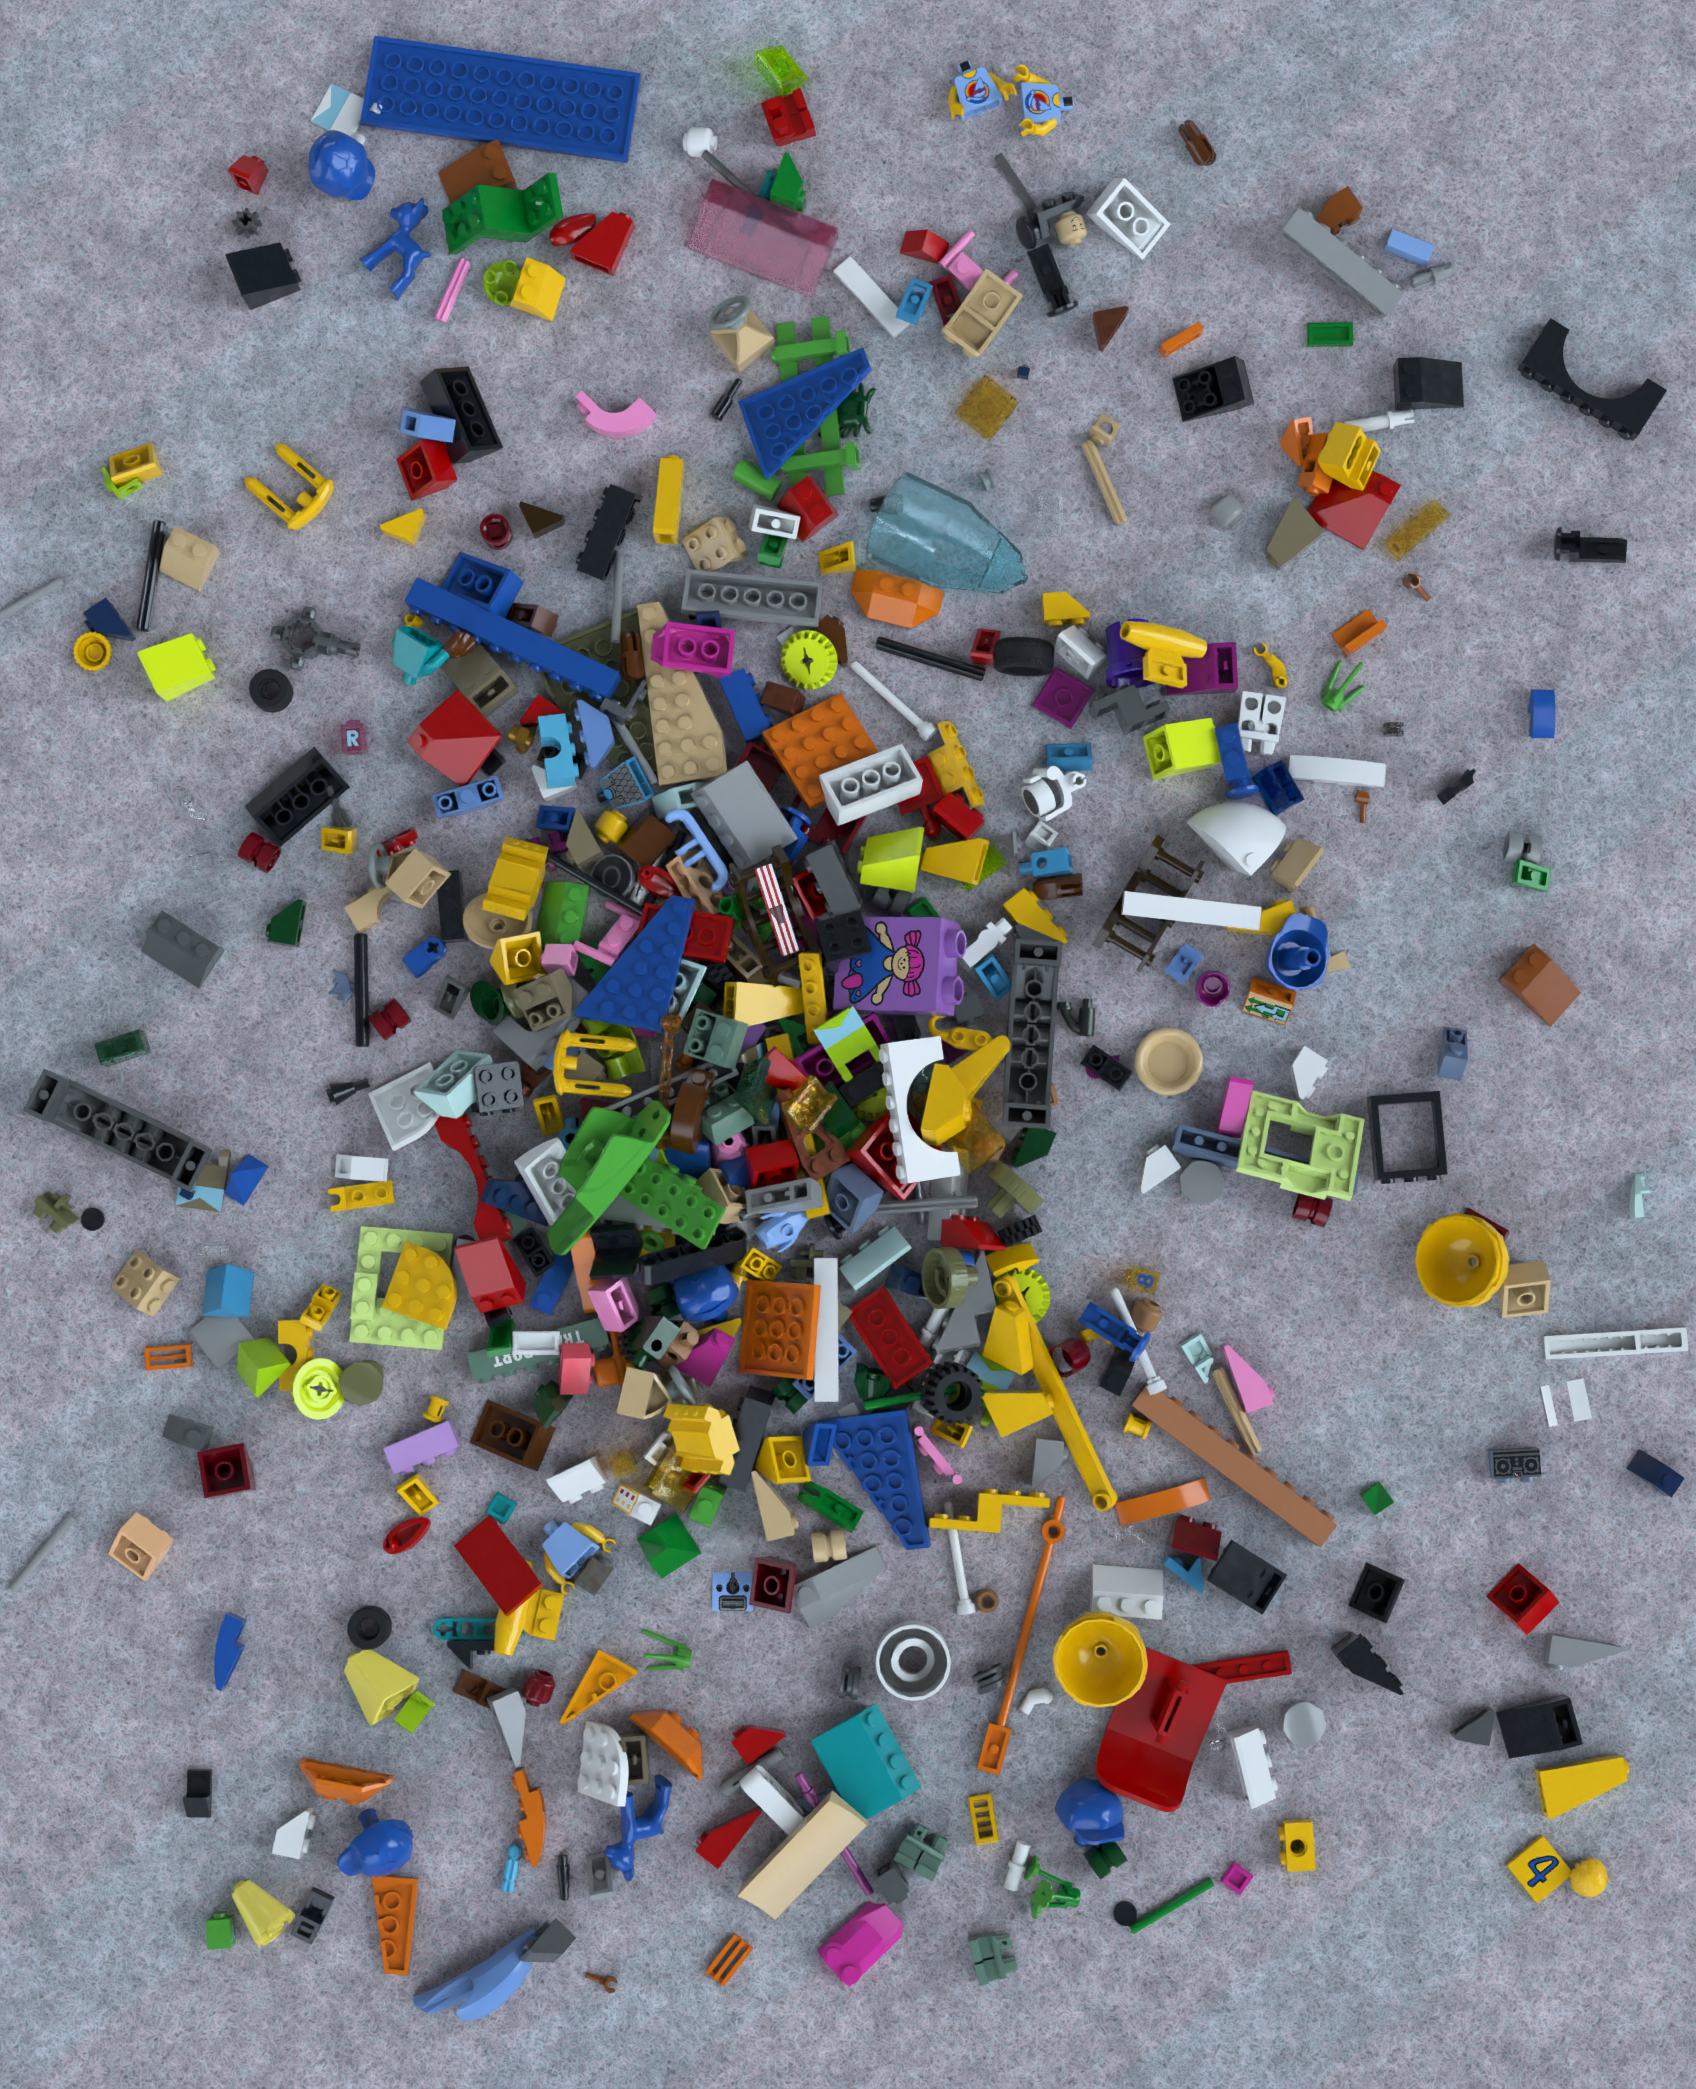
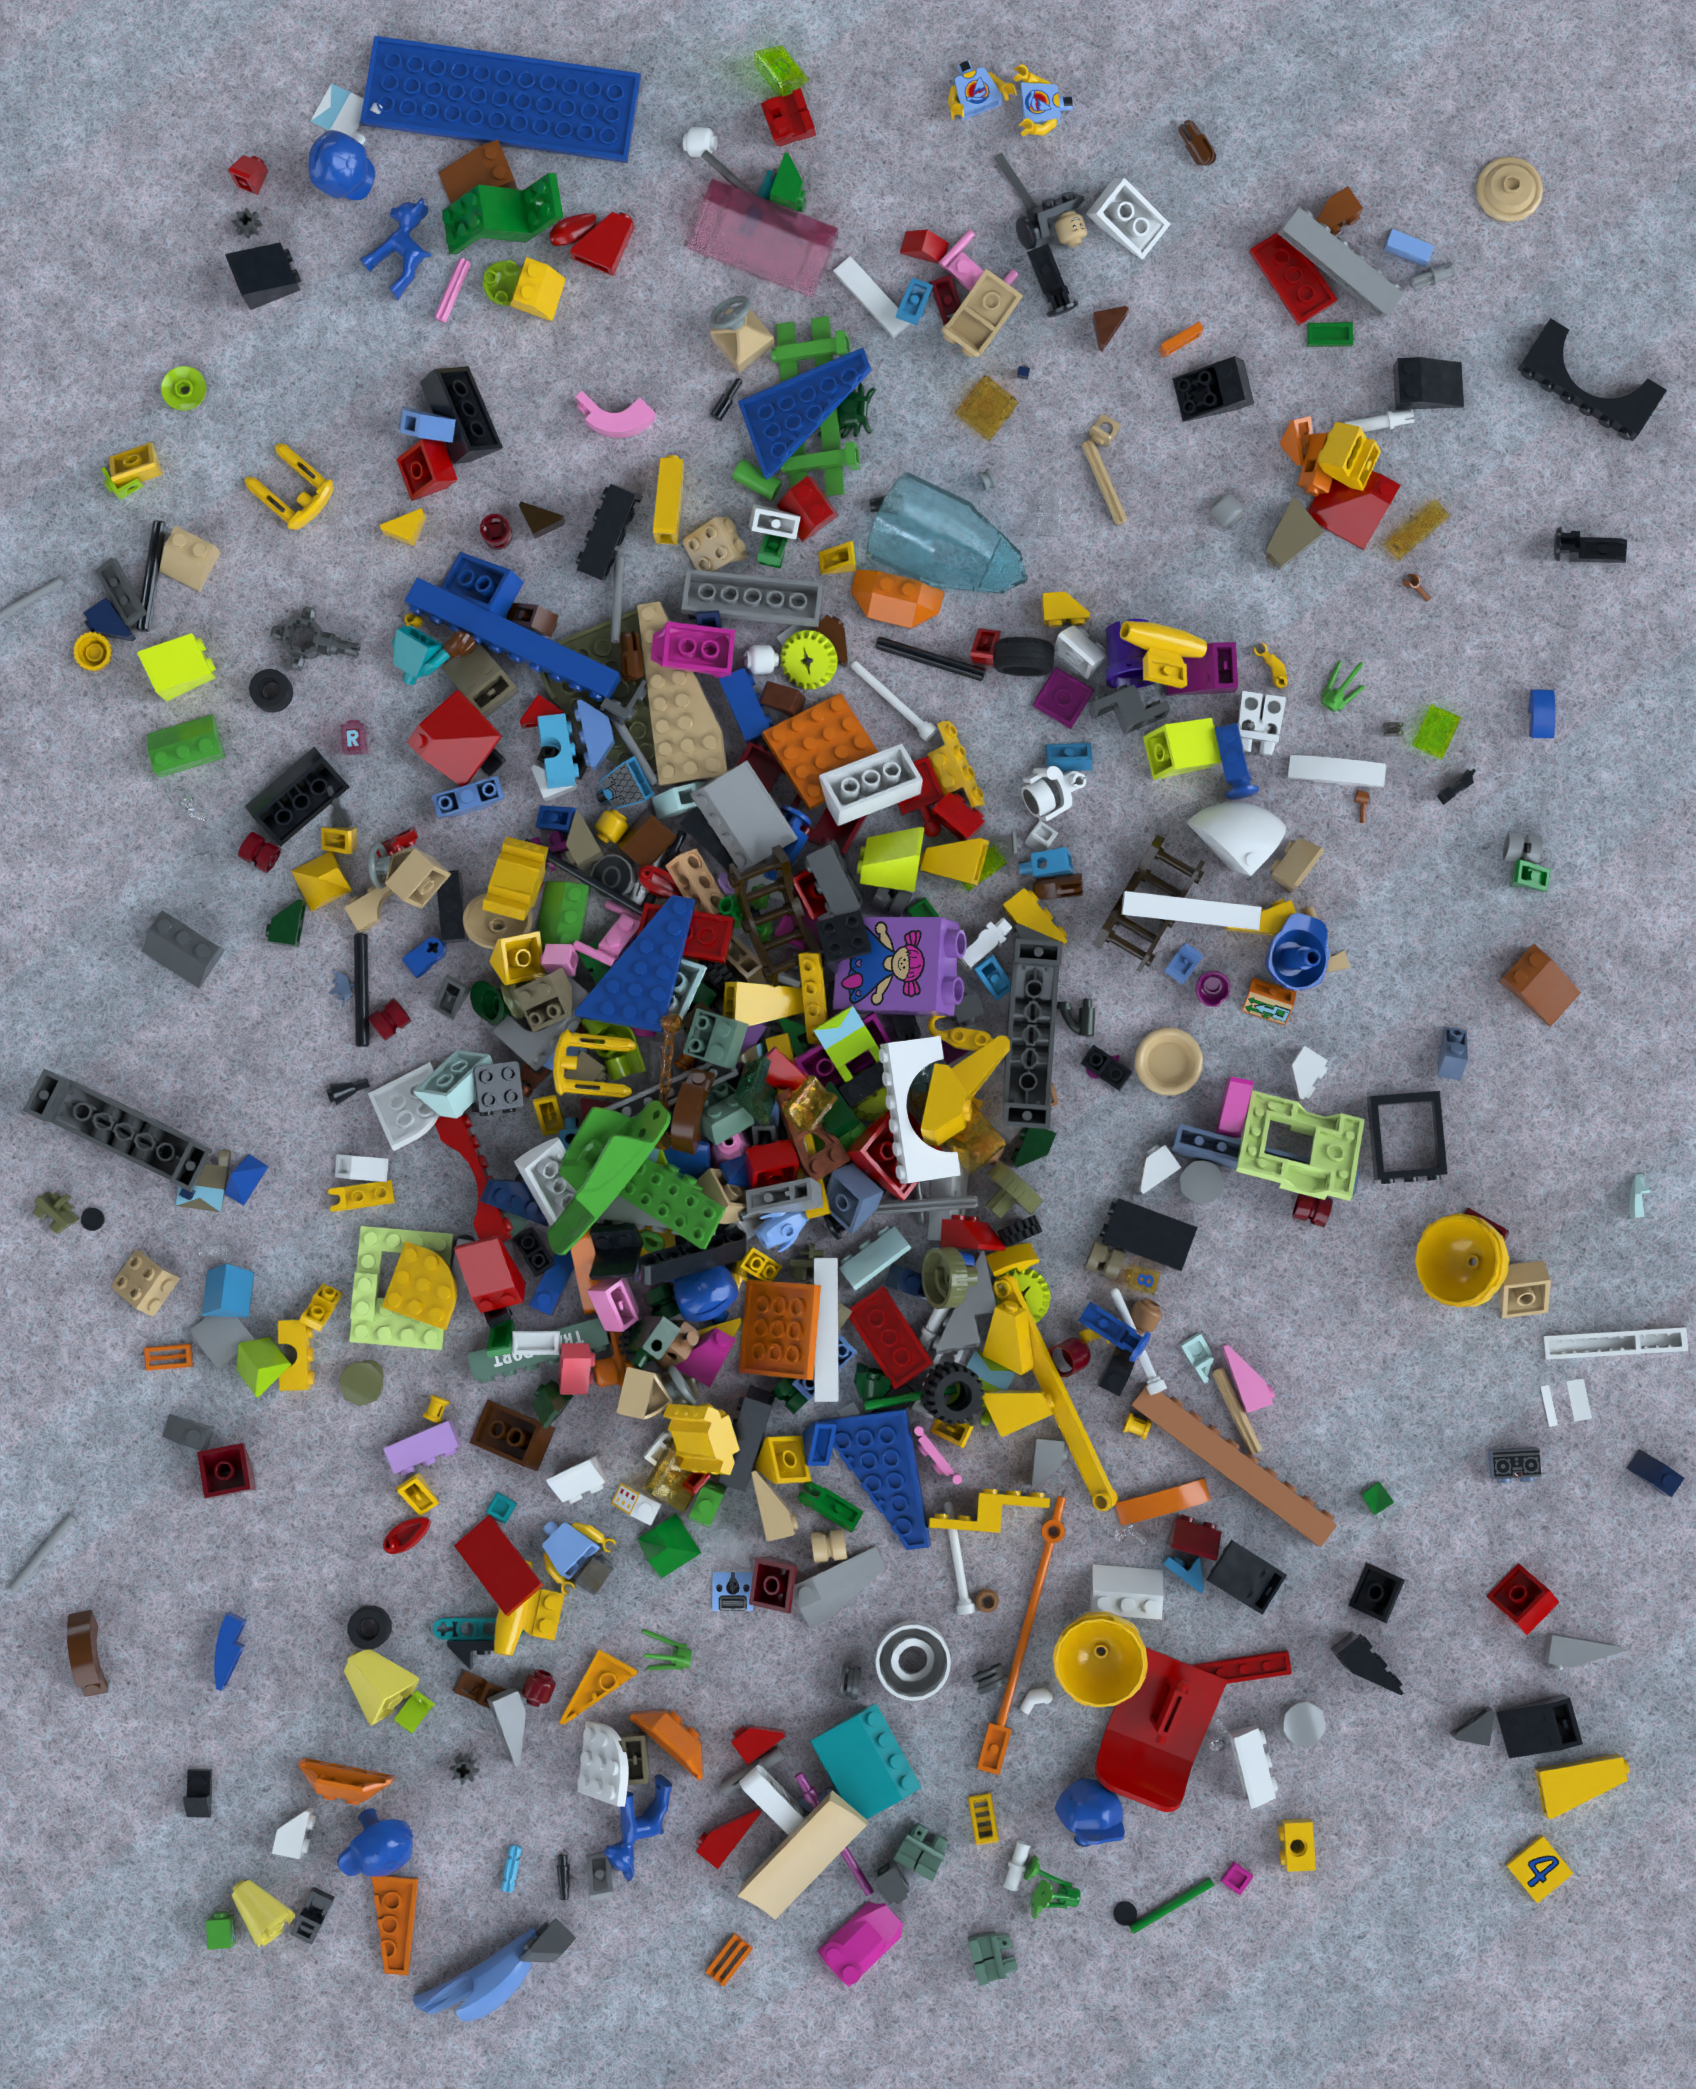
(83, 1653): none -> reddish brown arch
(121, 592): none -> dark grey plate
(122, 1048): clear green brick -> none
(140, 1546): light nougat slope -> none
(178, 379): none -> lime dish
(184, 746): none -> bright green slope
(320, 1404): neon yellow gear -> none
(321, 880): none -> yellow slope
(459, 1773): none -> dark grey gear
(522, 737): pearl gold plate -> none
(532, 1826): orange slope -> none
(601, 1980): dark orange hand -> none
(623, 1463): clear yellow brick -> none
(701, 840): light blue piece -> none
(760, 659): none -> white head
(776, 909): sticker -> none
(1104, 1858): dark green wheel -> none
(1105, 1260): none -> dark tan wheel
(1148, 1234): none -> black brick
(1277, 788): clear blue brick -> none
(1293, 278): none -> red plate
(1358, 632): orange panel -> none
(1436, 731): none -> clear neon green plate
(1509, 189): none -> tan piece
(1589, 1877): yellow hair -> none

